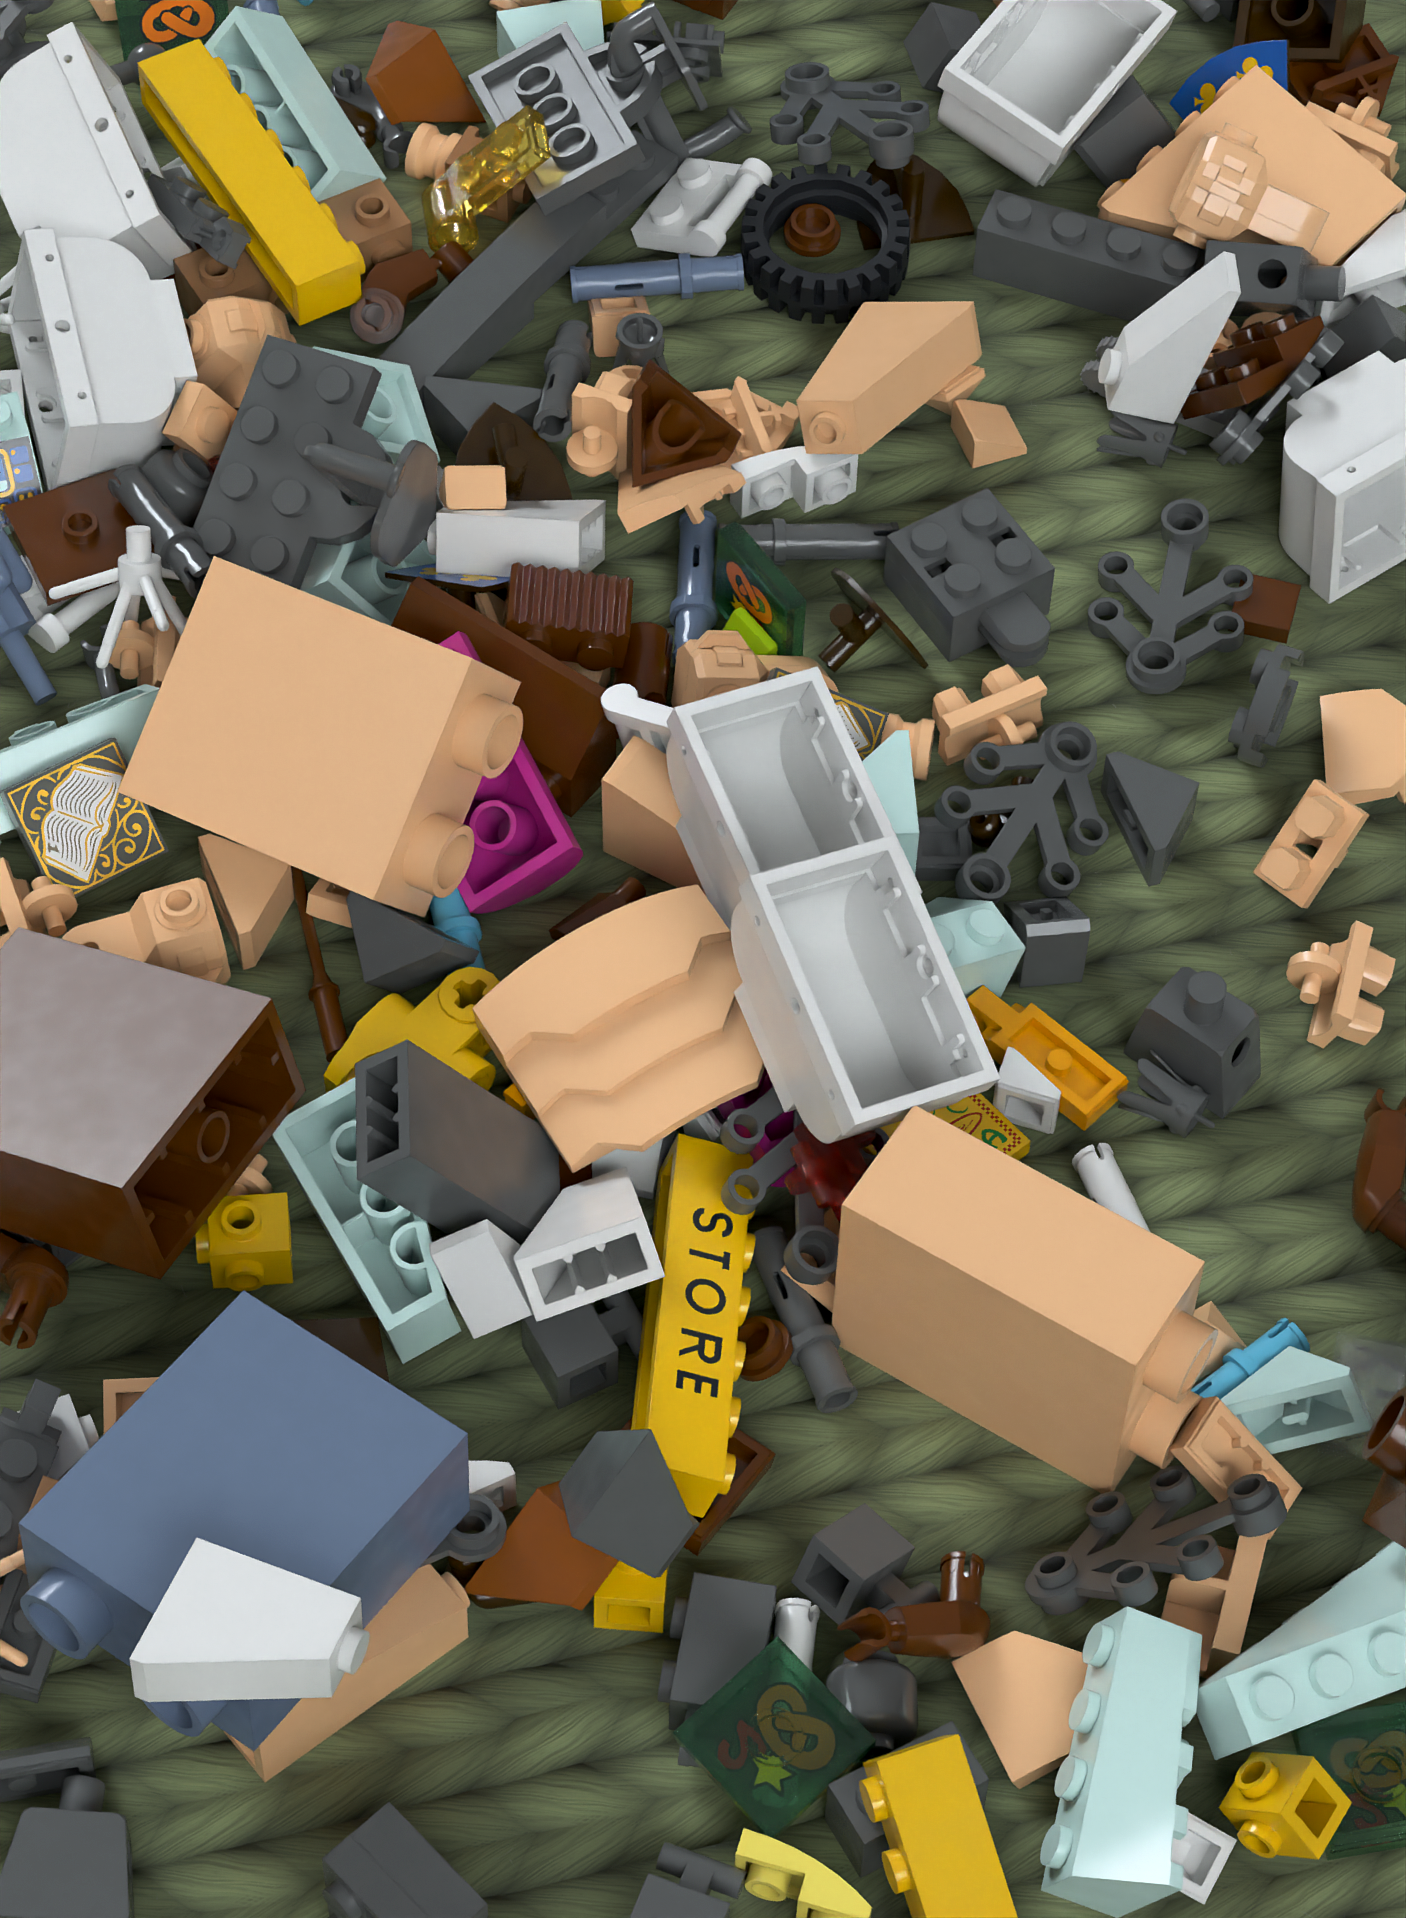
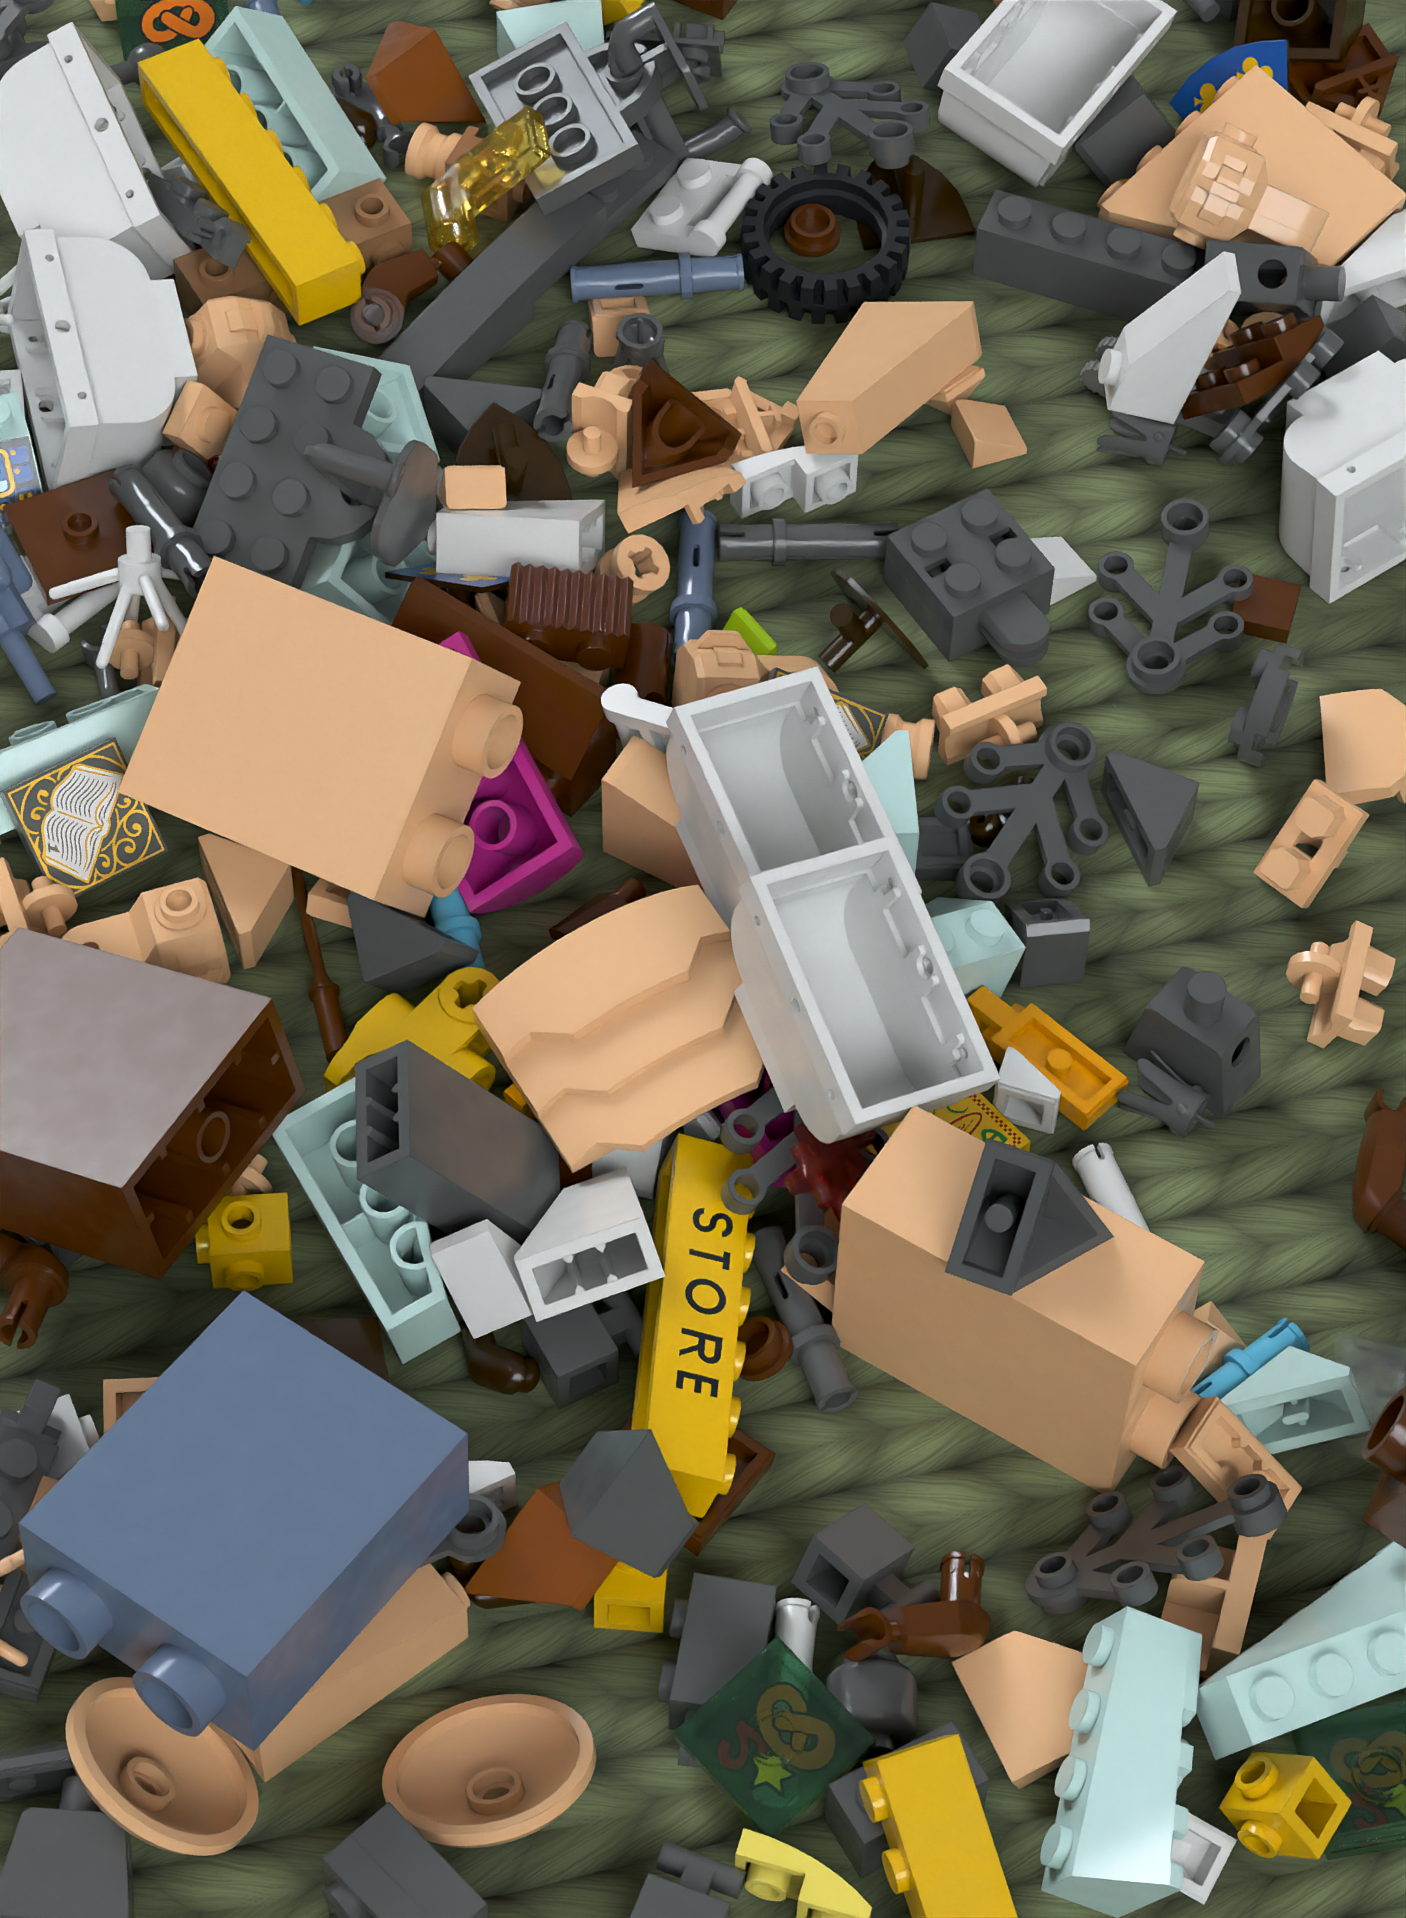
(158, 1782): none -> light nougat dish
(246, 1633): white slope -> none
(490, 1770): none -> light nougat dish
(497, 1366): none -> dark brown arm
(646, 555): none -> light nougat wheel
(755, 583): clear green tile -> none
(1021, 1221): none -> dark grey slope
(1070, 570): none -> white slope

